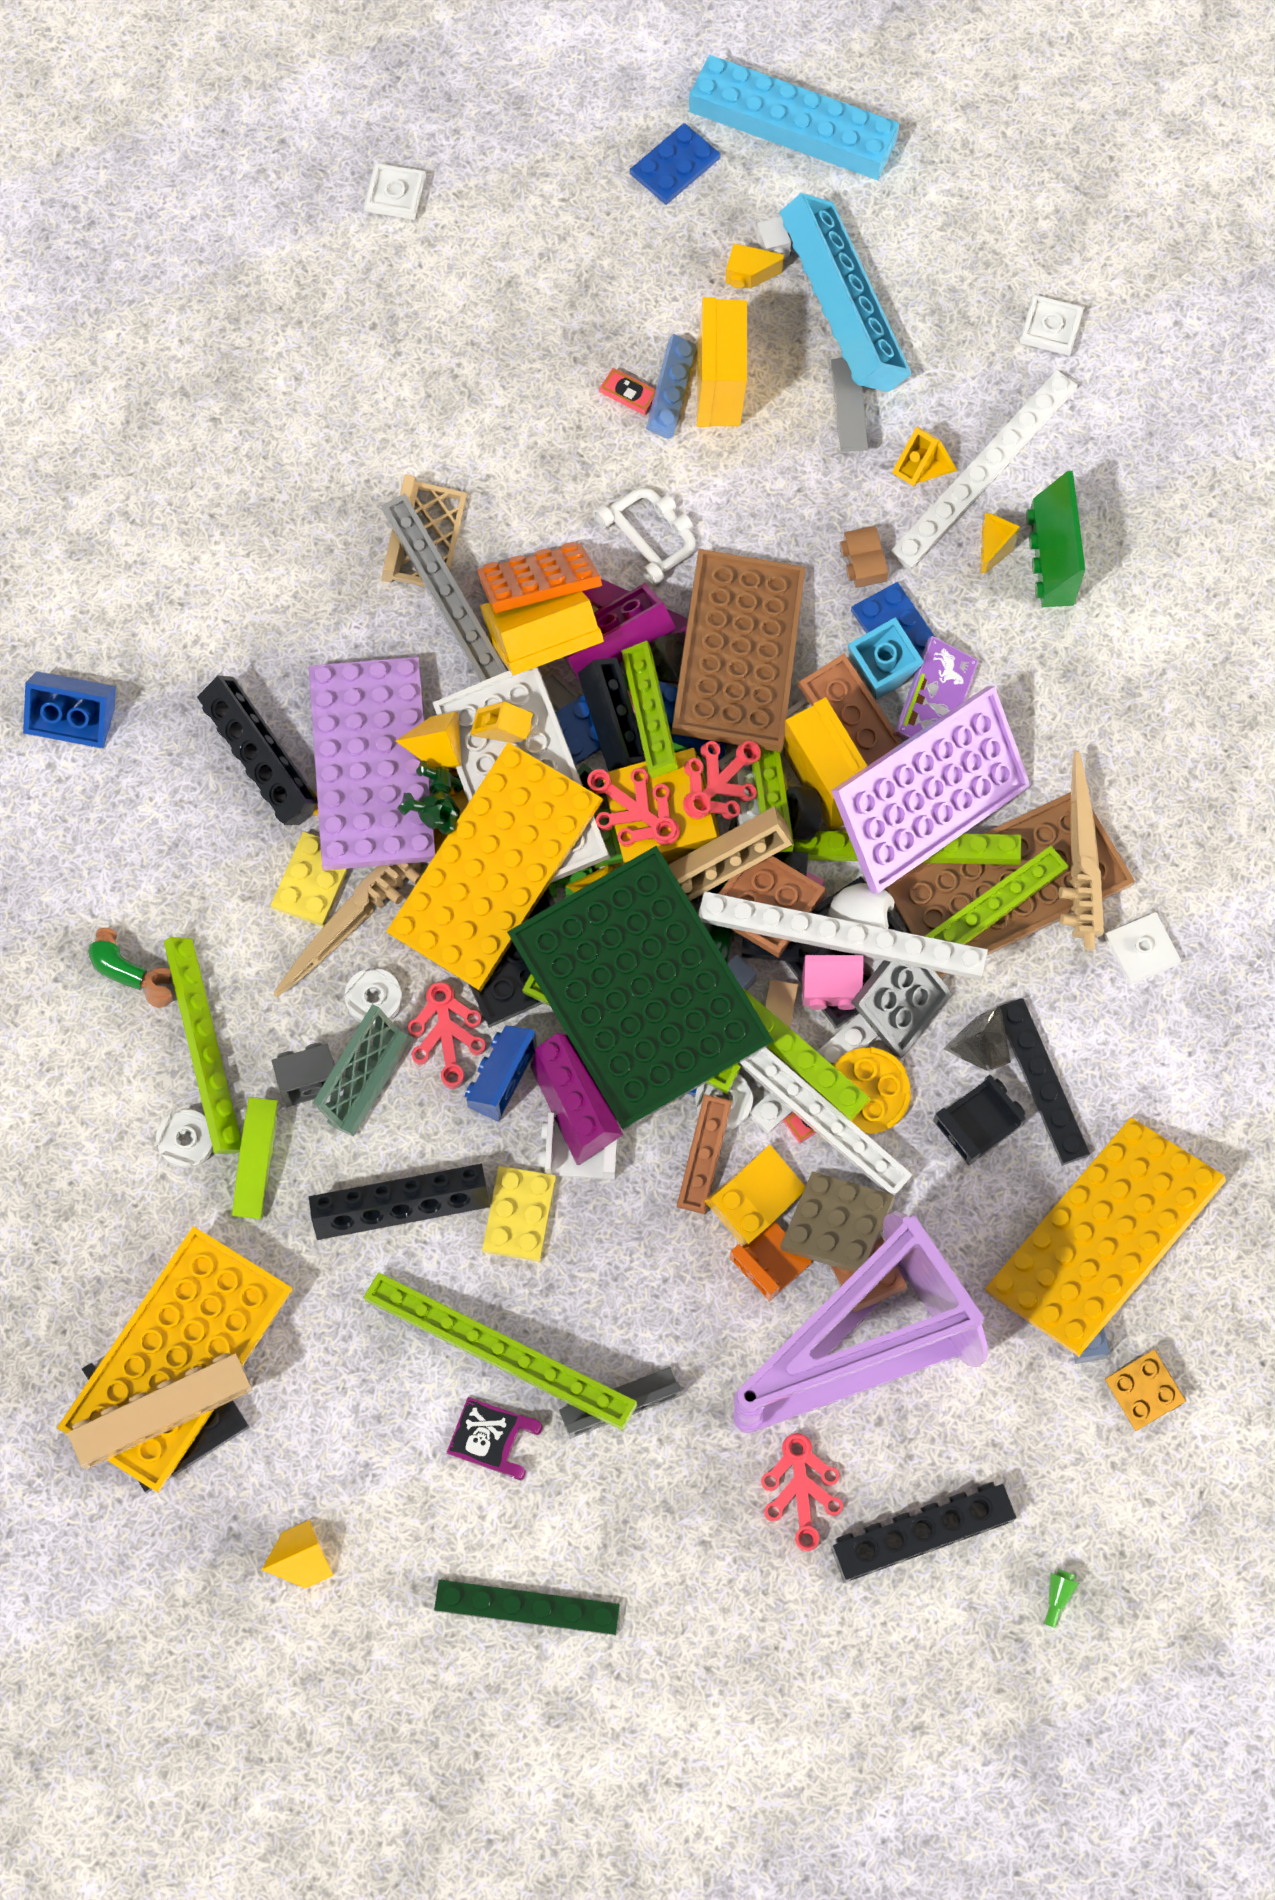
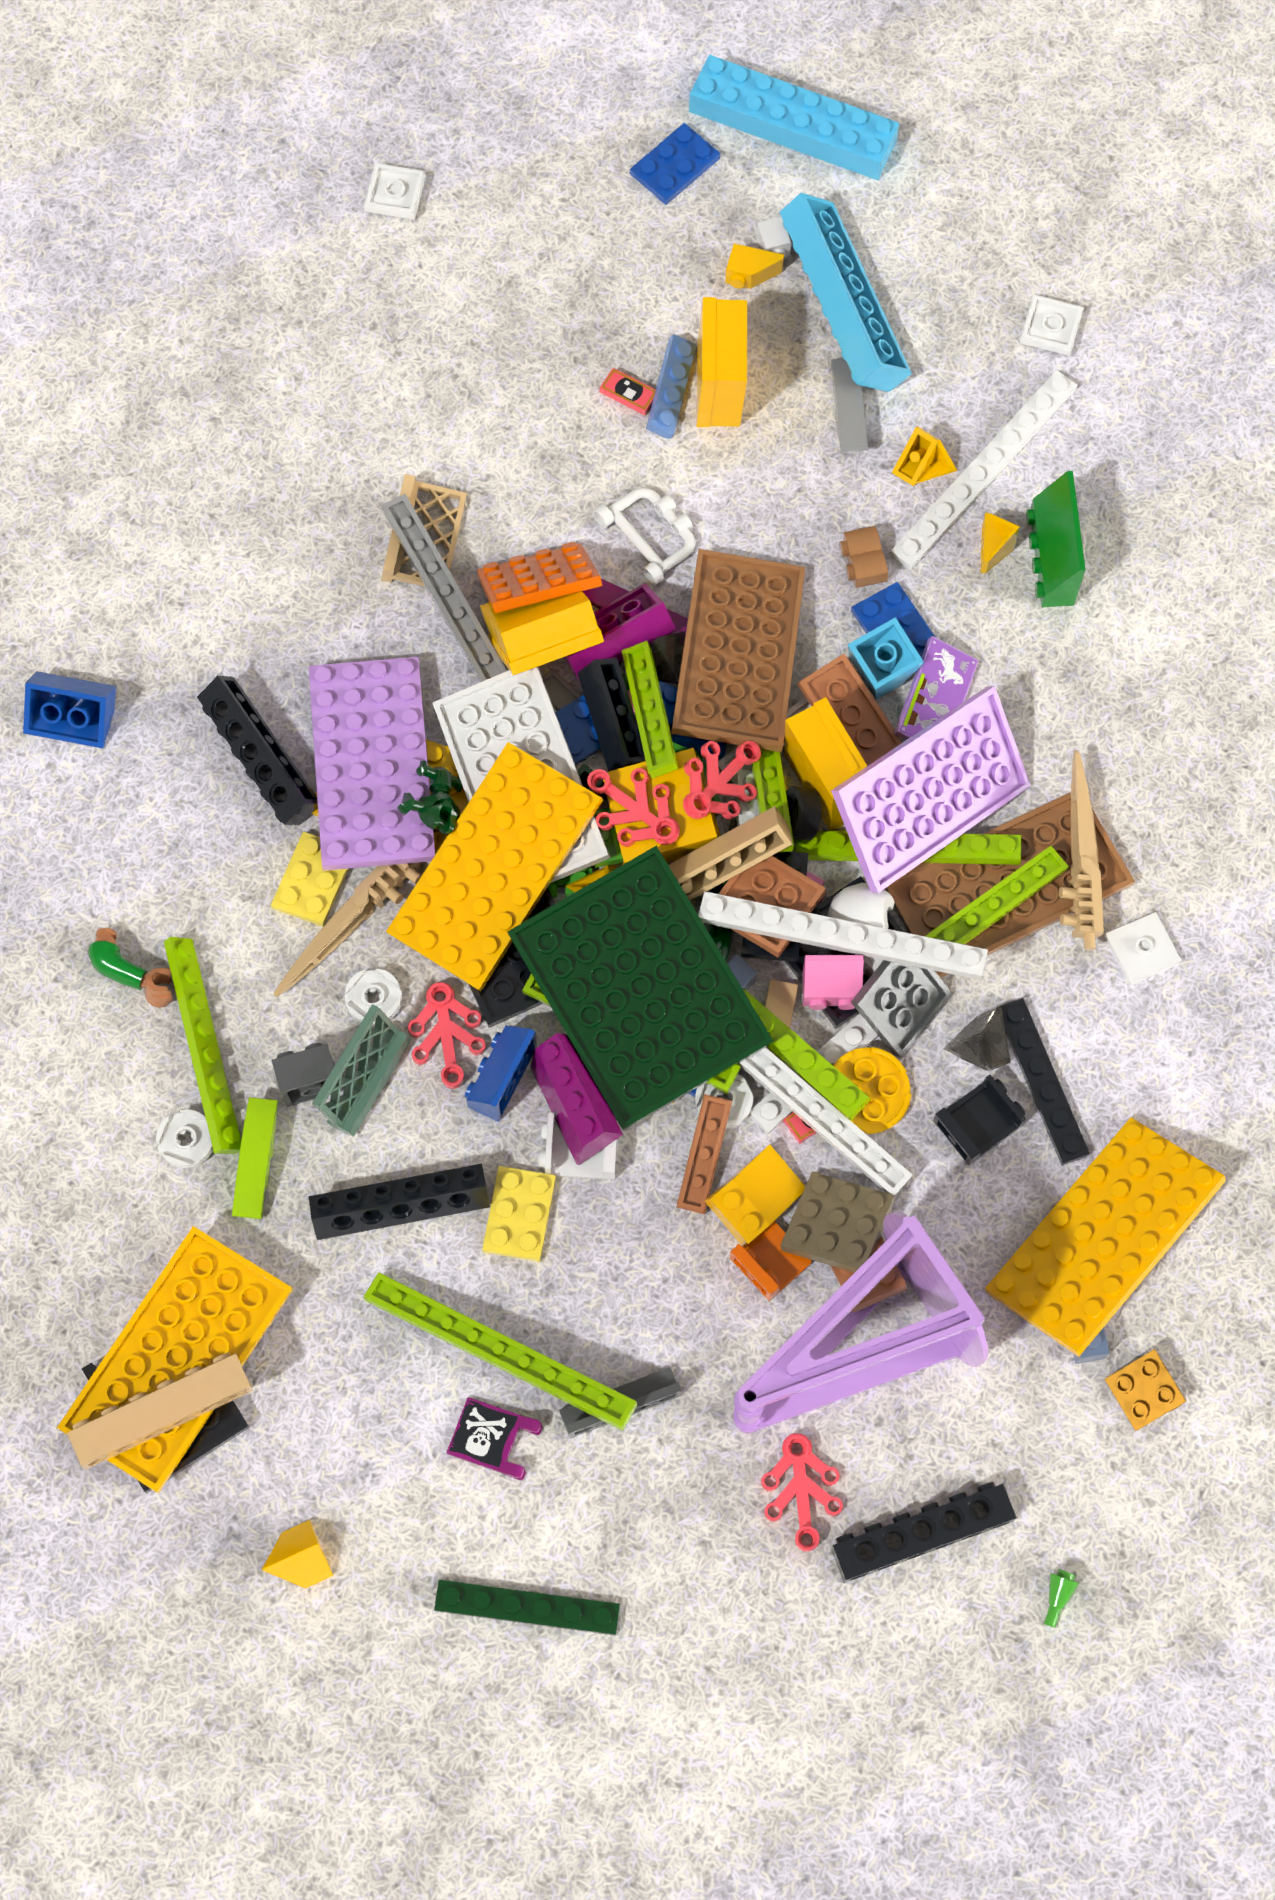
(435, 741): yellow slope -> none
(502, 723): yellow slope -> none

